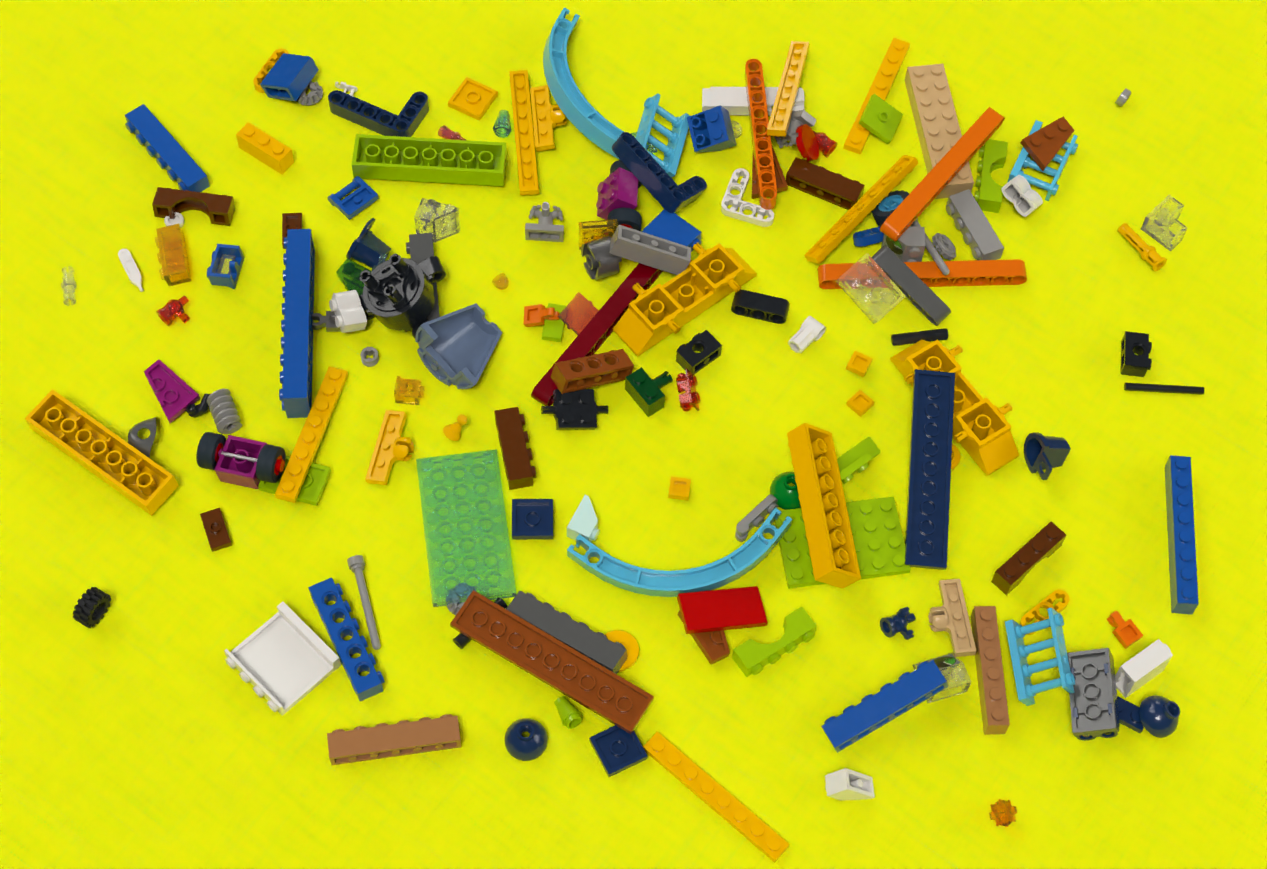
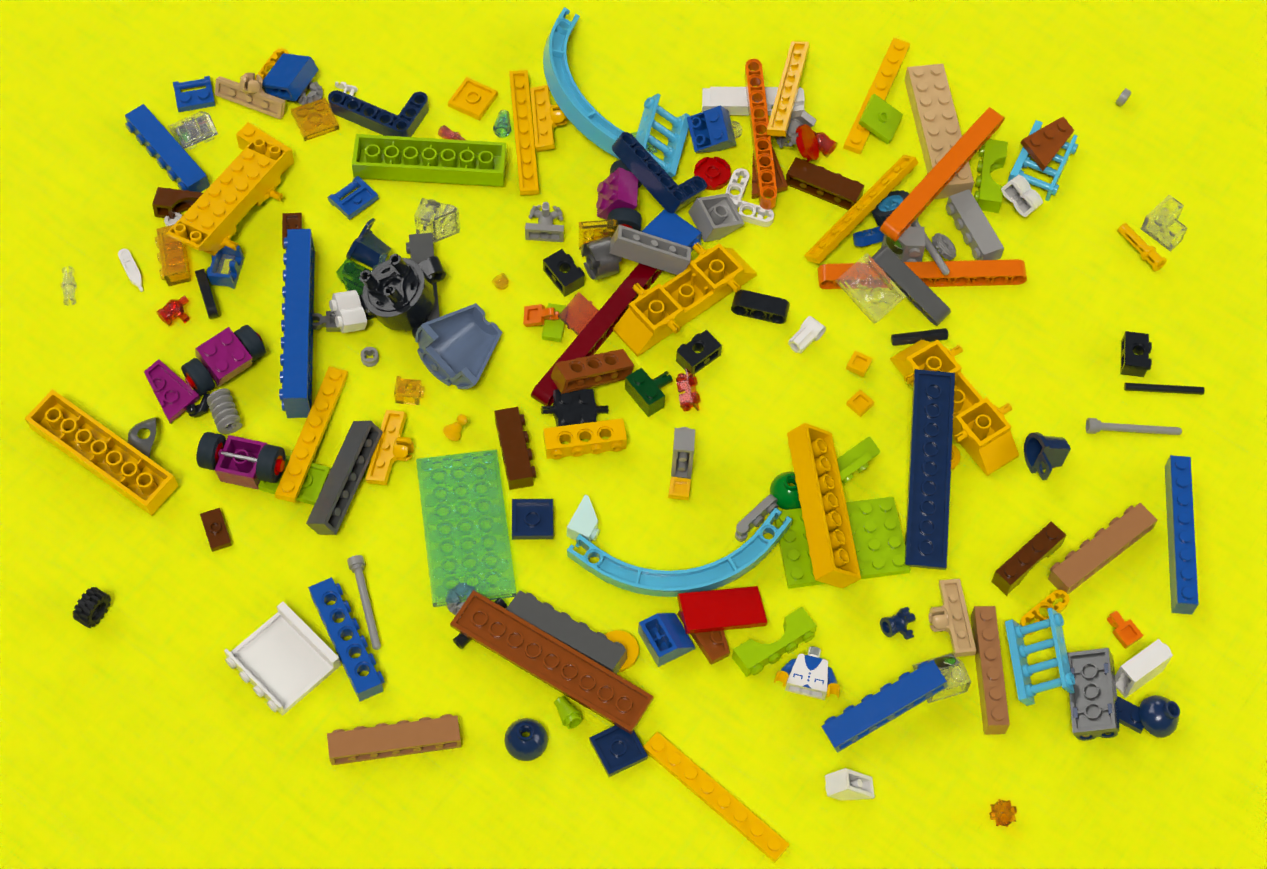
(193, 130): none -> clear slope
(196, 98): none -> blue plate
(206, 293): none -> black beam
(223, 358): none -> brick
(231, 196): none -> yellow piece
(250, 94): none -> tan plate
(315, 119): none -> clear yellow plate
(344, 478): none -> dark grey brick
(566, 282): none -> black brick
(592, 431): none -> yellow brick
(664, 637): none -> blue slope
(683, 452): none -> light grey brick
(714, 171): none -> red tile
(715, 216): none -> light grey slope
(809, 676): none -> white torso
(1094, 425): none -> light grey piece
(1102, 549): none -> medium nougat brick

